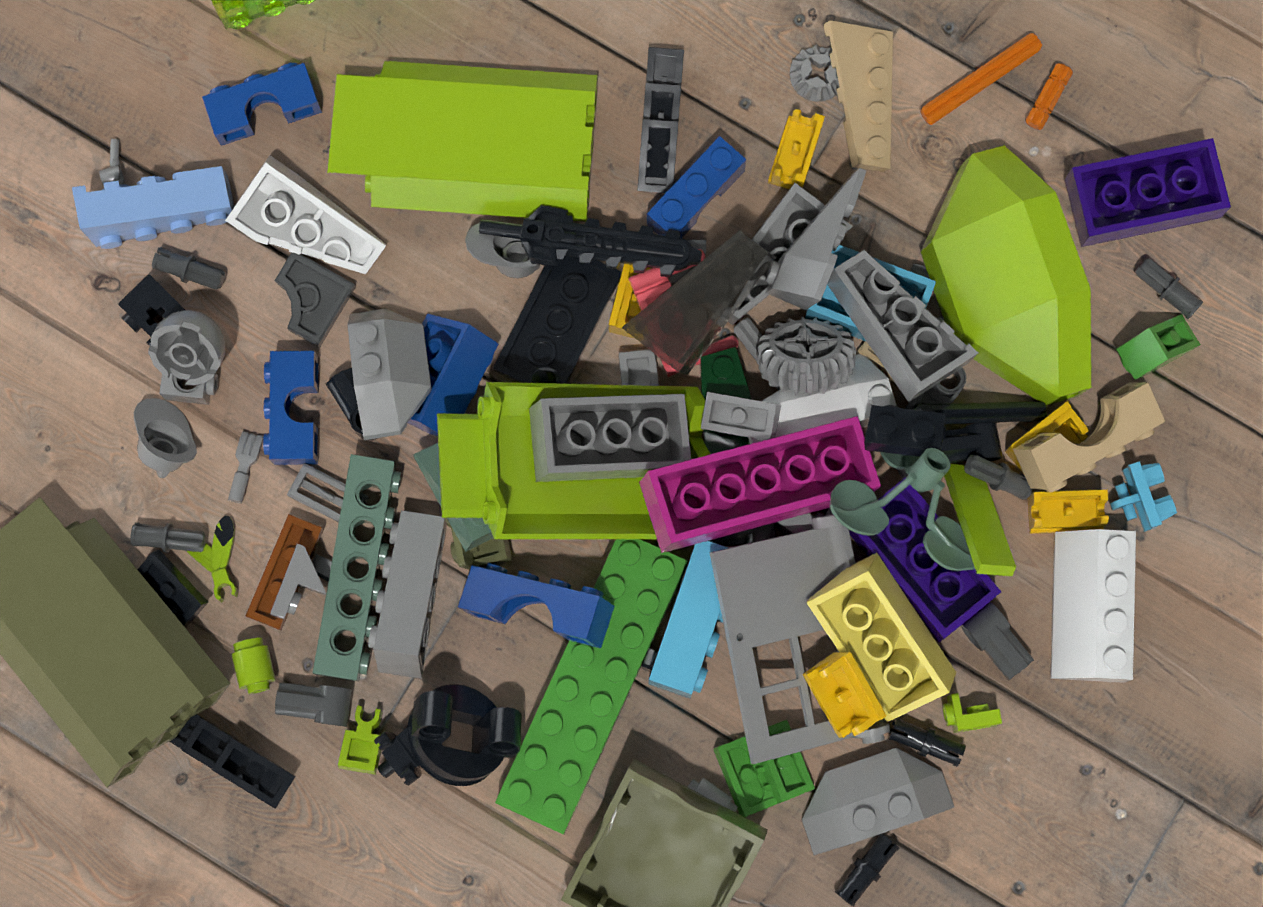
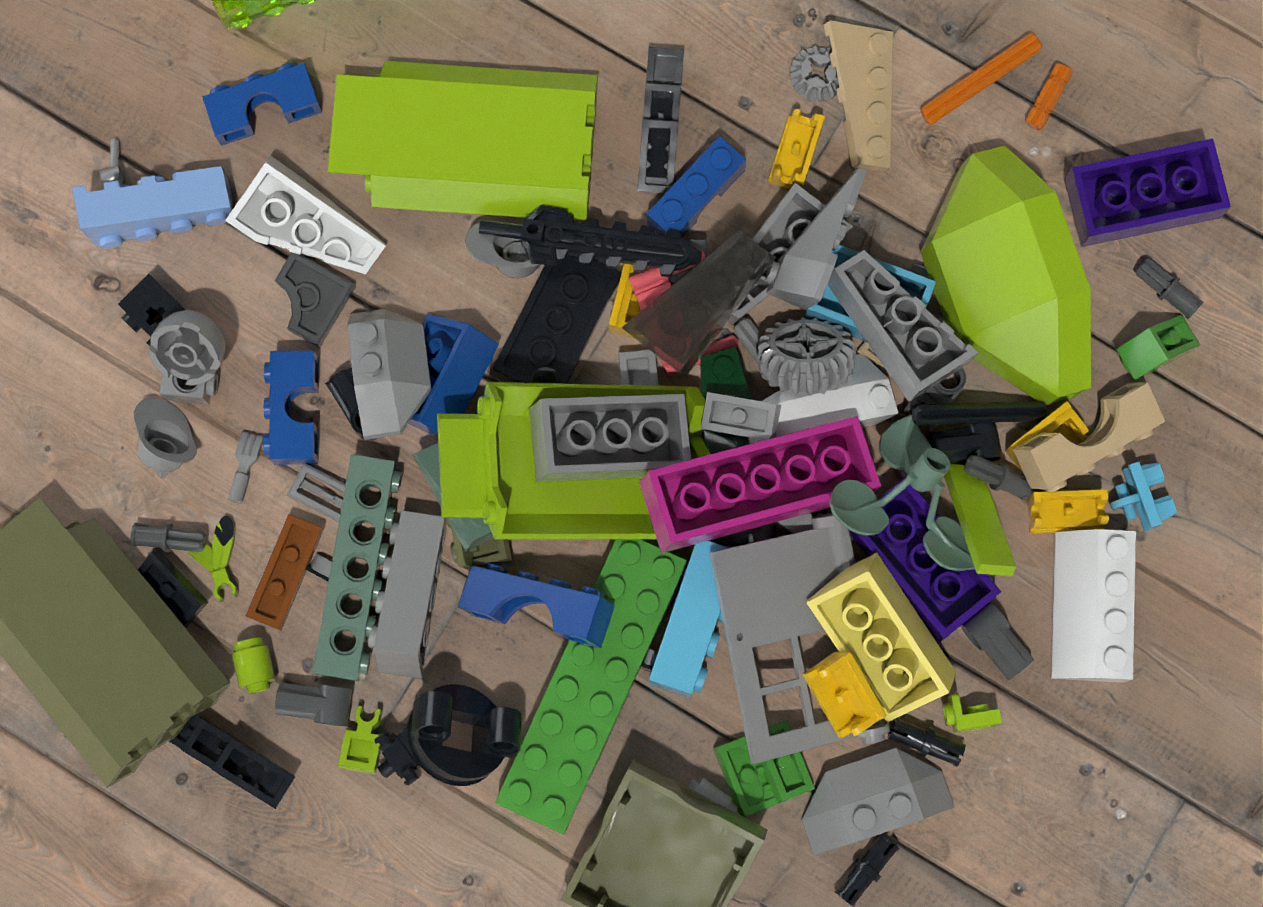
(188, 269): dark grey axle -> none
(300, 573): light grey slope -> none
(904, 430): black bracket -> none

